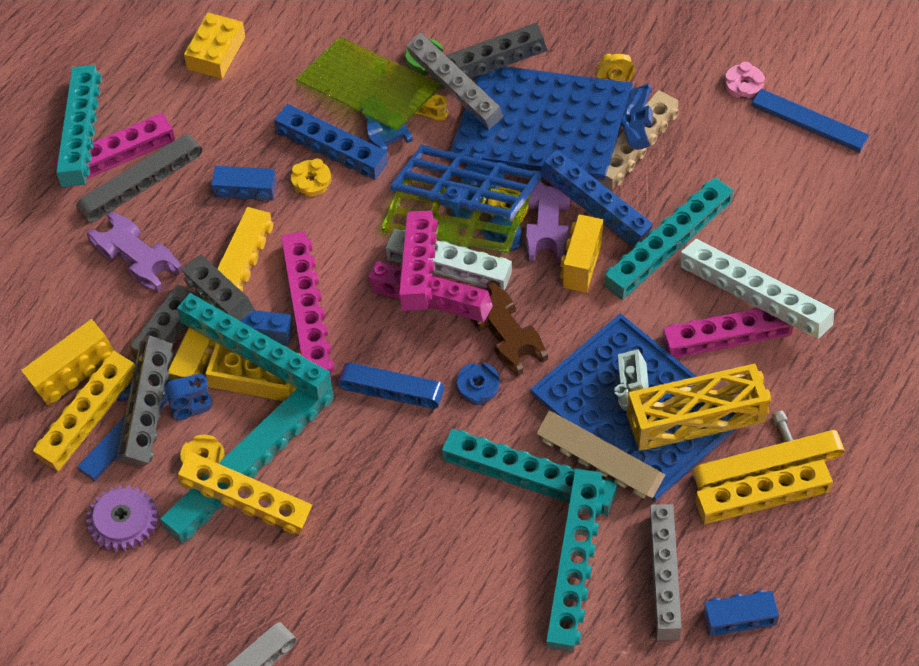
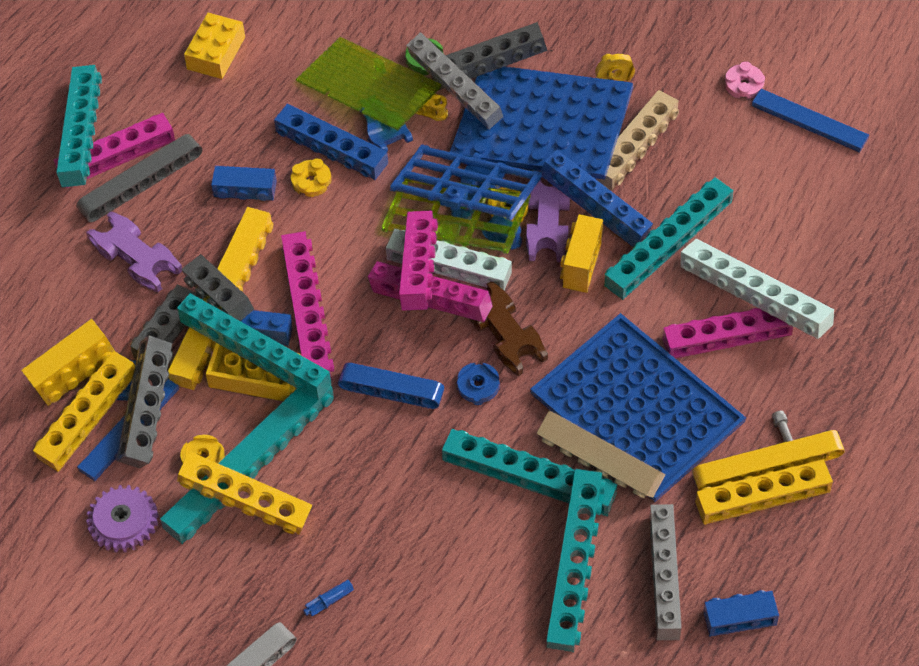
(182, 397): blue piece -> none
(328, 598): none -> blue piece
(632, 375): light aqua hinge -> none
(637, 117): blue plate -> none
(748, 411): yellow piece -> none

